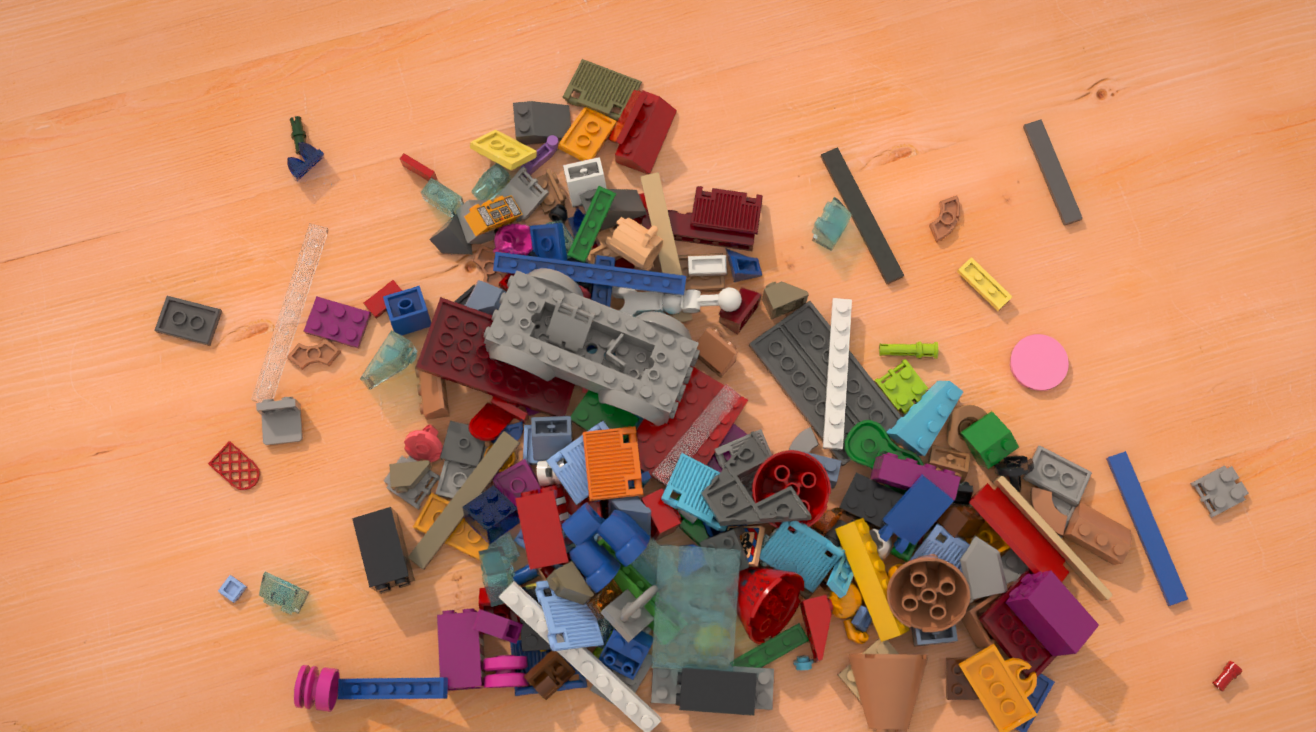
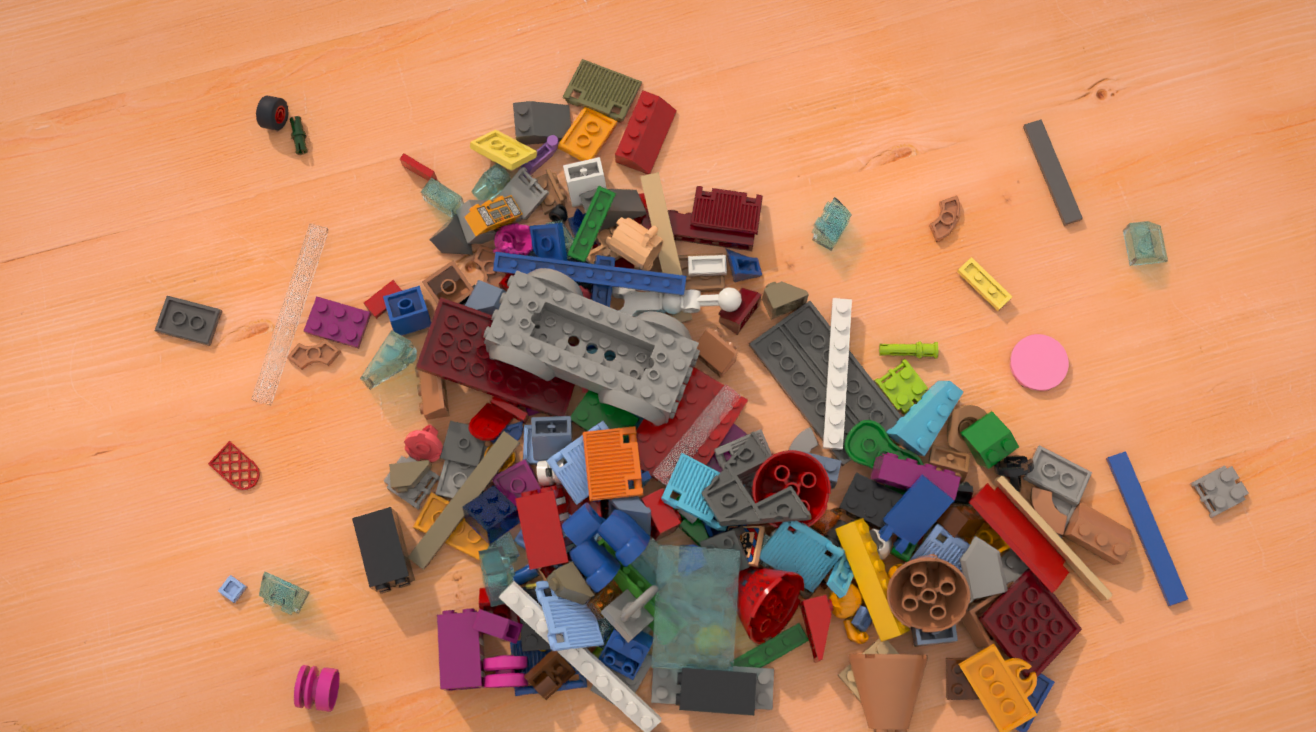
(272, 113): none -> black wheel
(280, 420): light grey bracket -> none
(310, 155): clear blue tile -> none
(393, 688): blue plate -> none
(448, 284): none -> nougat slope
(570, 326): light grey plate -> none
(612, 346): light grey bracket -> none
(628, 117): red tile -> none
(803, 663): medium azure plate -> none
(862, 216): pearl dark grey tile -> none
(1052, 613): magenta brick -> none
(1144, 243): none -> clear light blue slope
(1229, 673): red pin -> none

